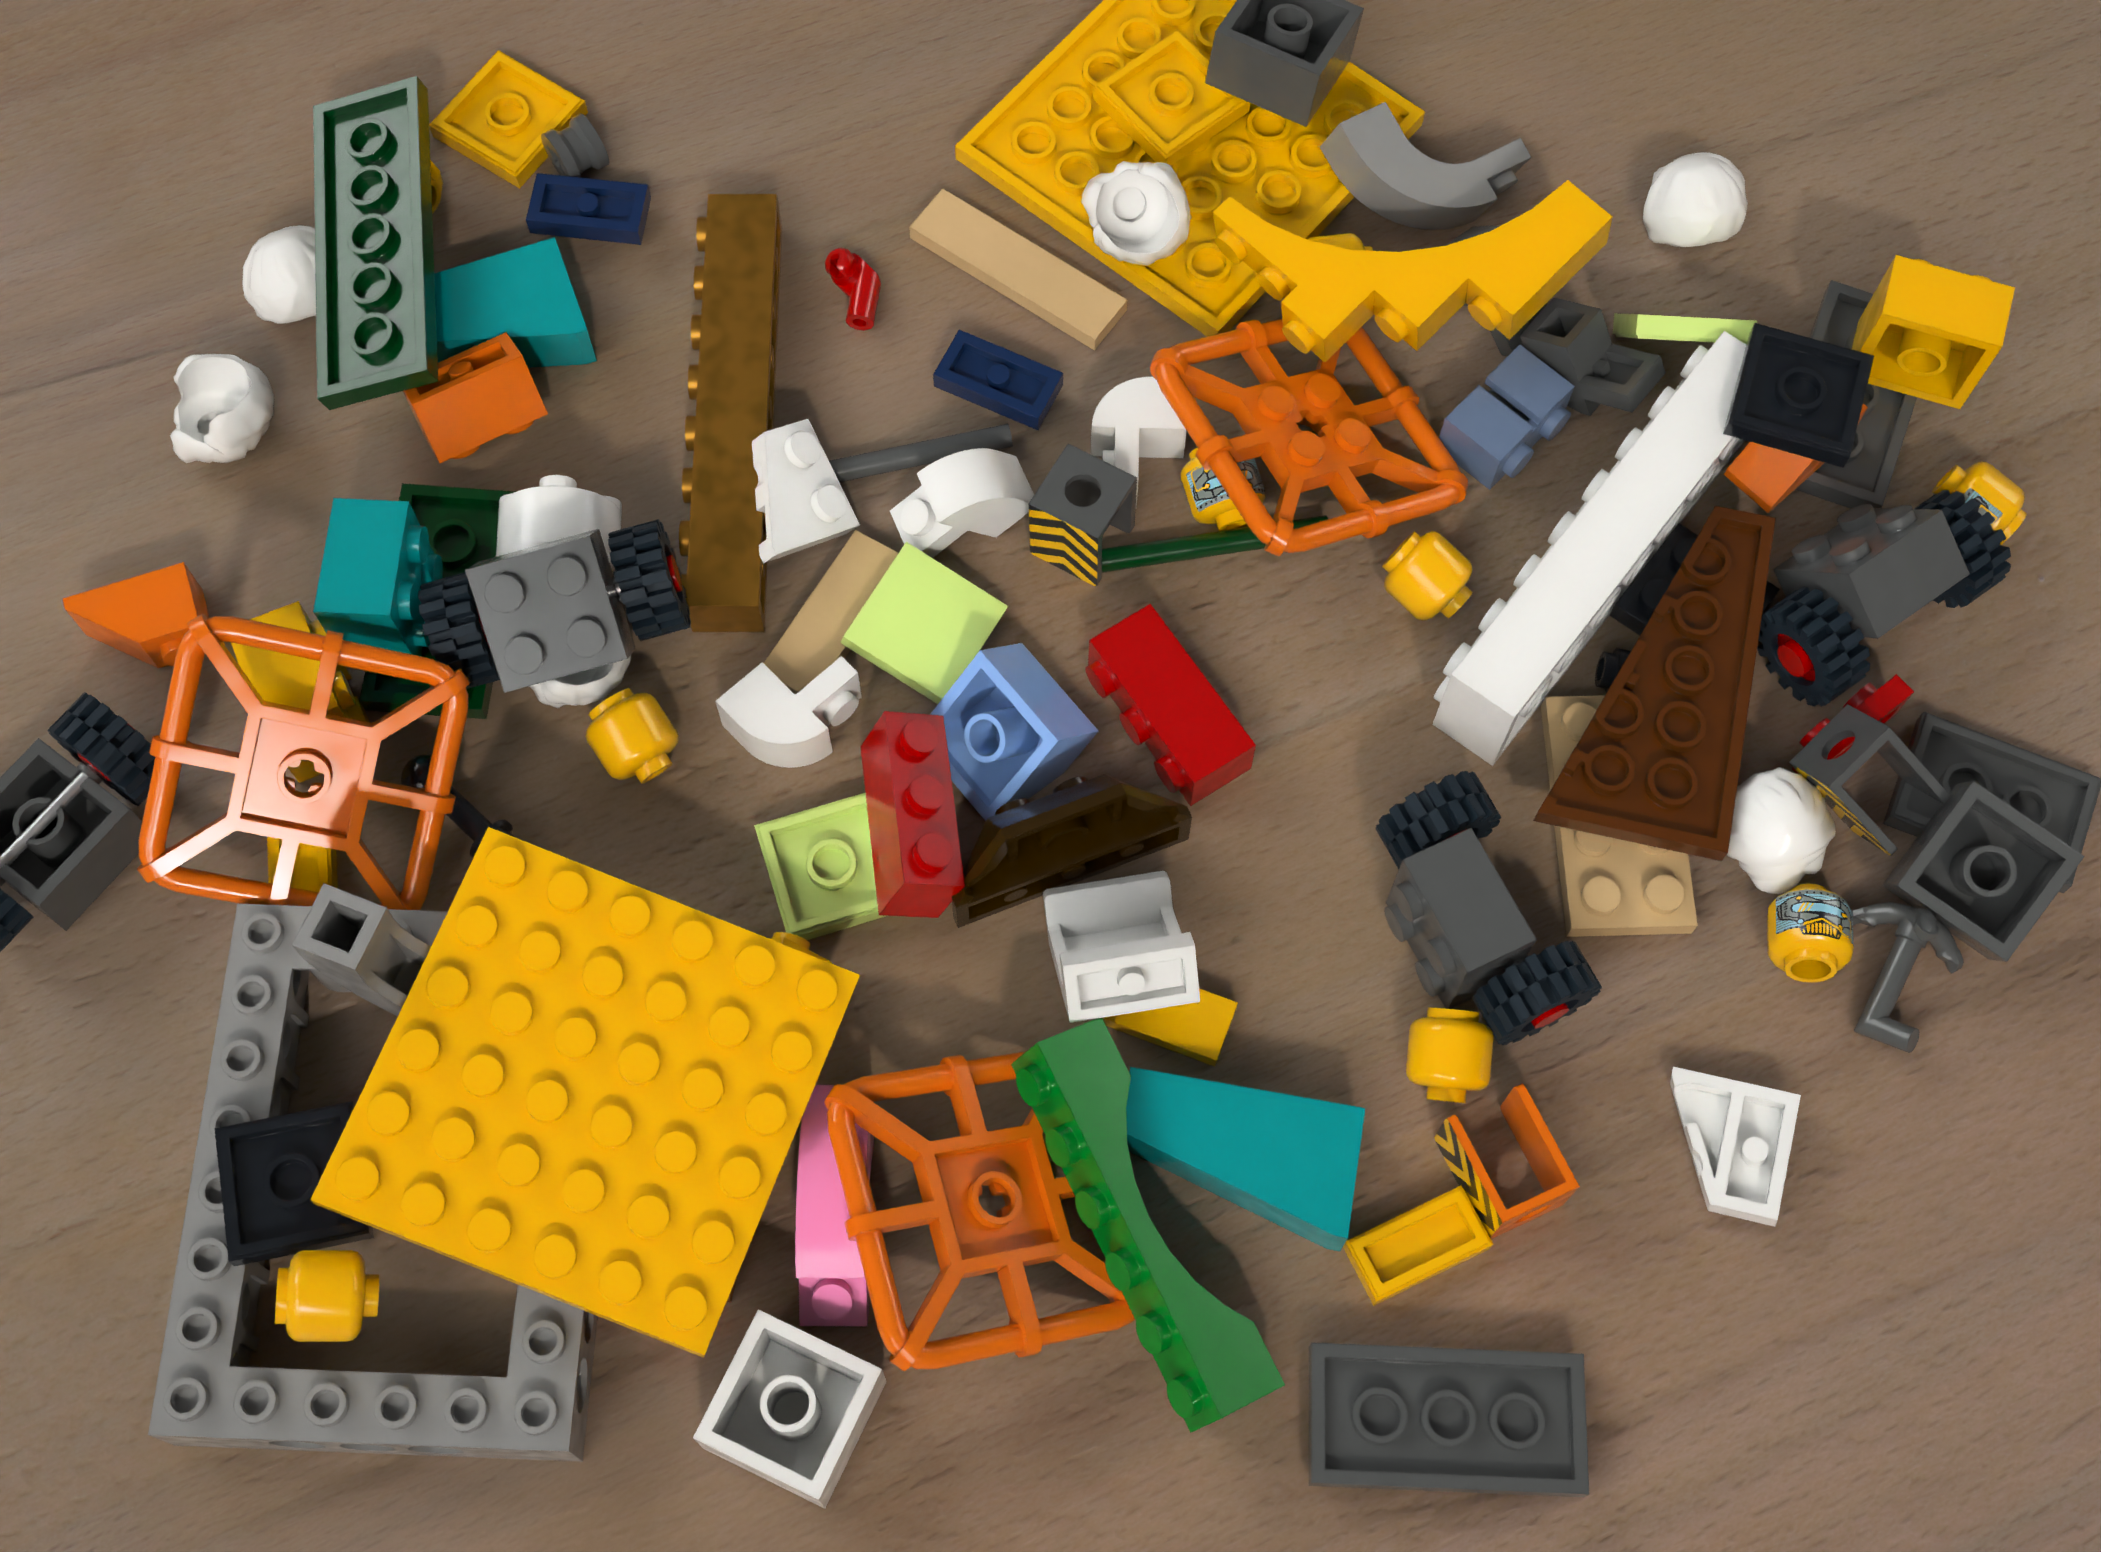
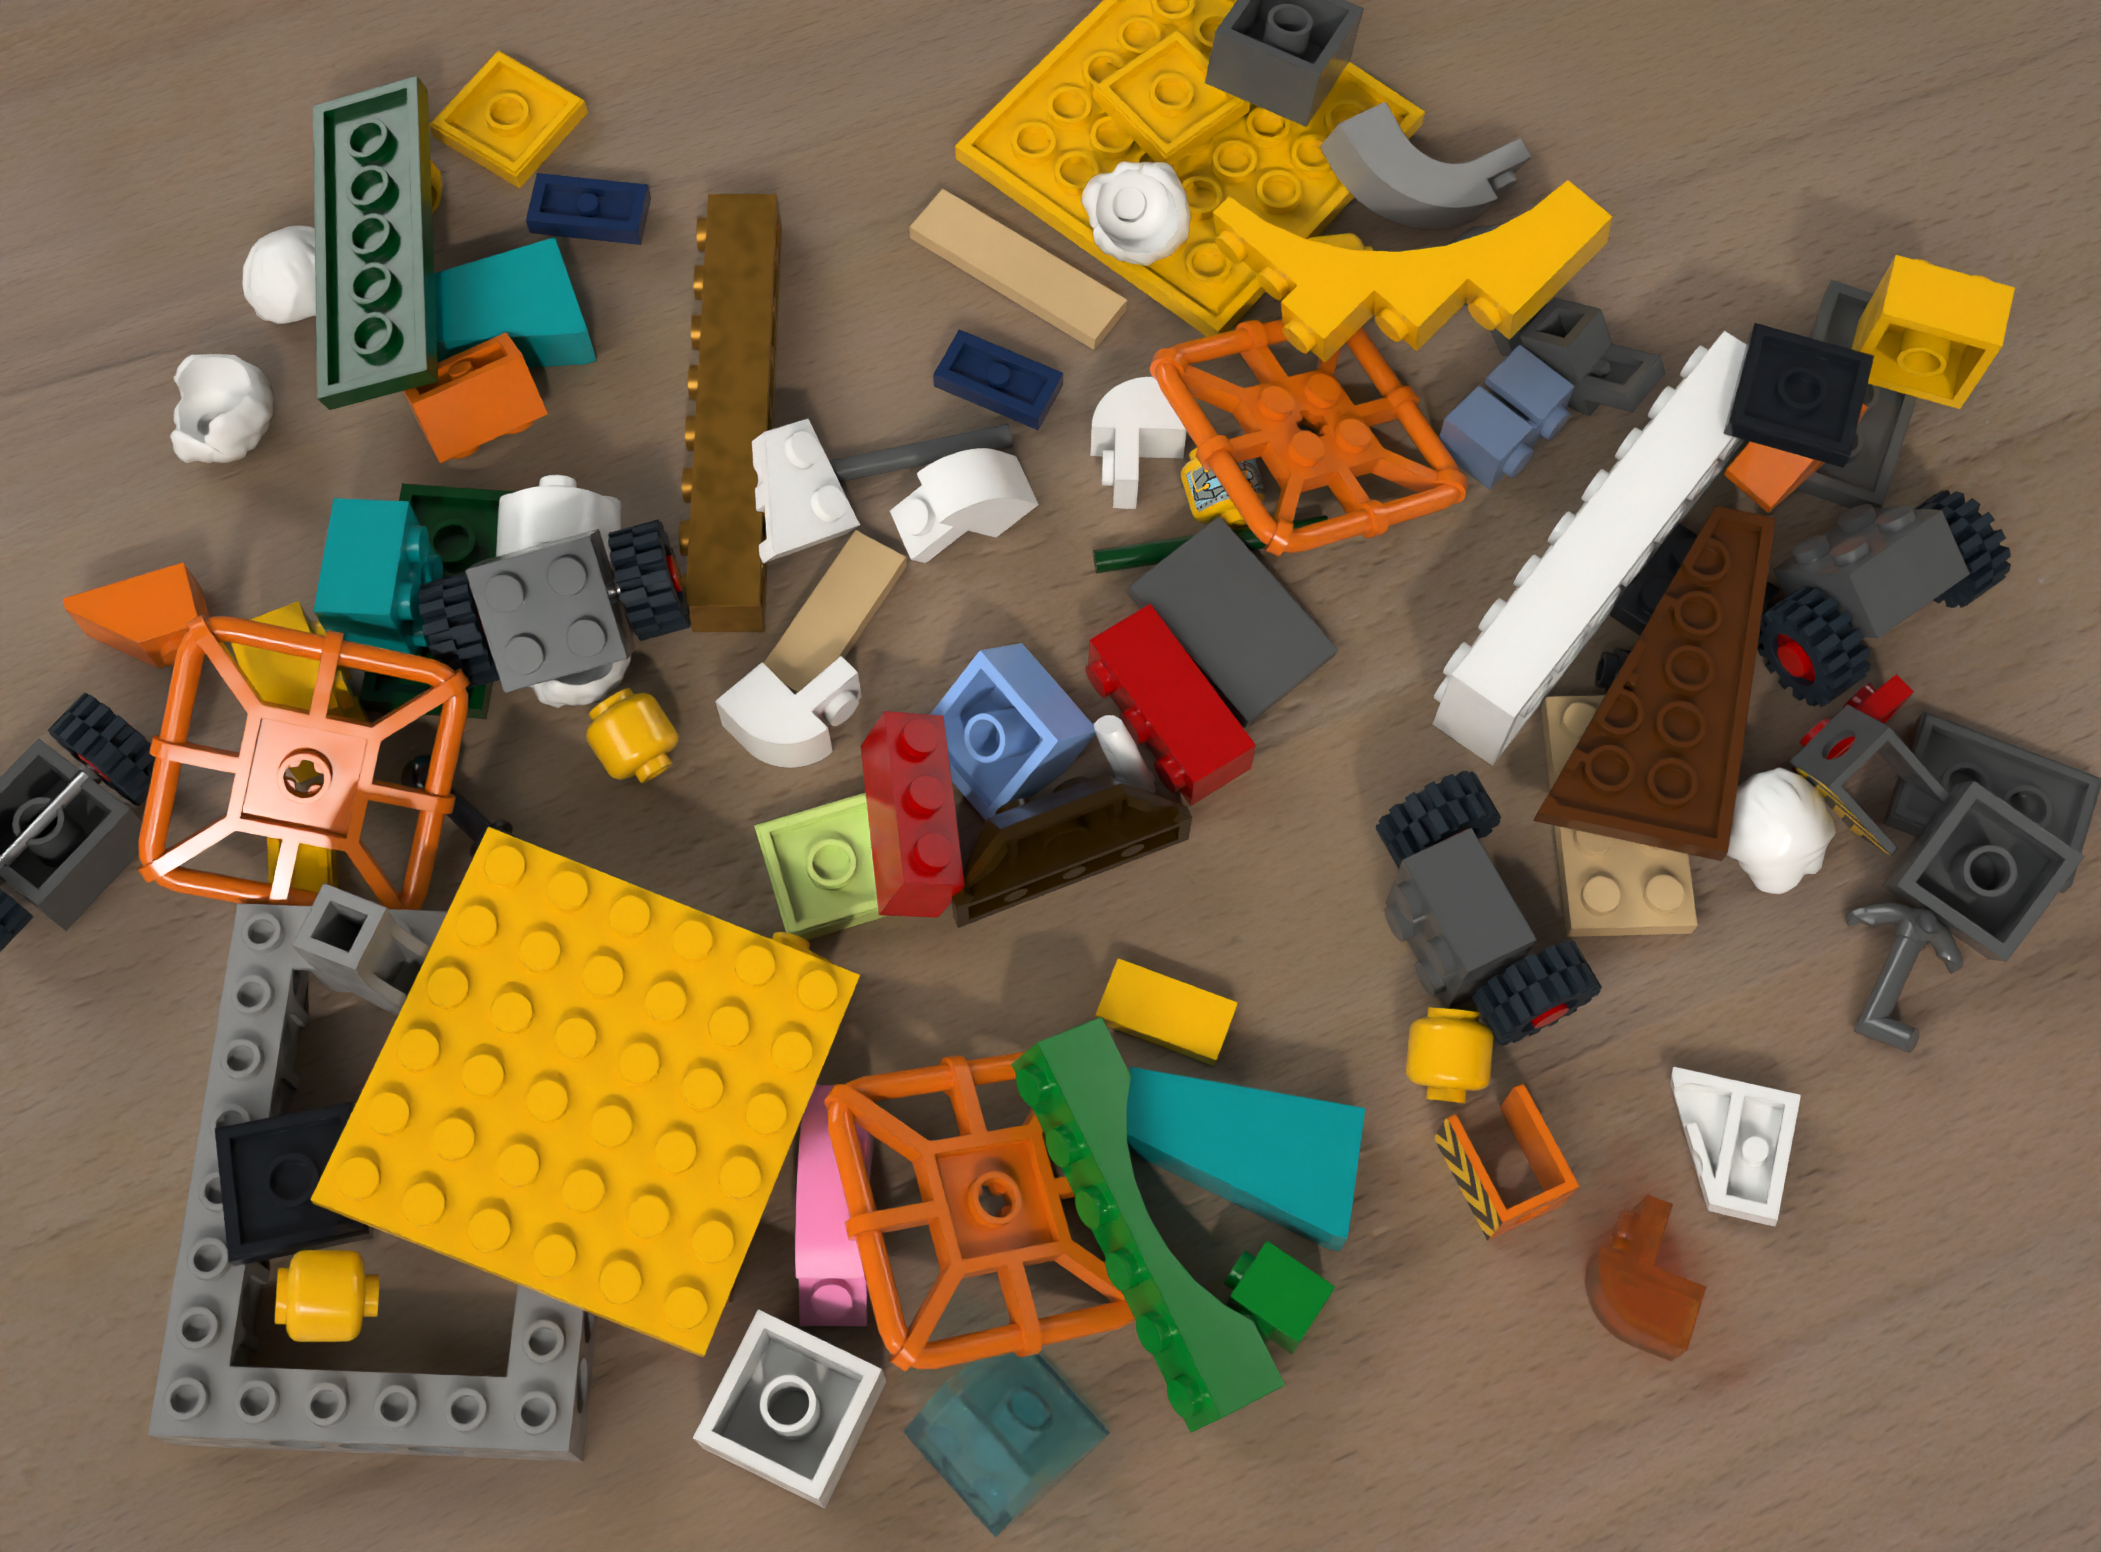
(575, 147): dark grey wheel -> none
(858, 283): red arm -> none
(923, 623): yellowish green tile -> none
(1005, 1435): none -> clear light blue slope
(1076, 509): dark grey piece -> none
(1119, 947): white panel -> none
(1123, 753): none -> white piece
(1234, 620): none -> dark grey tile
(1277, 1295): none -> green brick
(1417, 1245): yellow tile -> none
(1428, 576): yellow head -> none
(1447, 1420): dark grey plate -> none
(1635, 1298): none -> clear orange brick
(1679, 327): yellowish green tile -> none
(1695, 201): white hair -> none
(1810, 933): yellow head -> none
(1990, 489): yellow head -> none

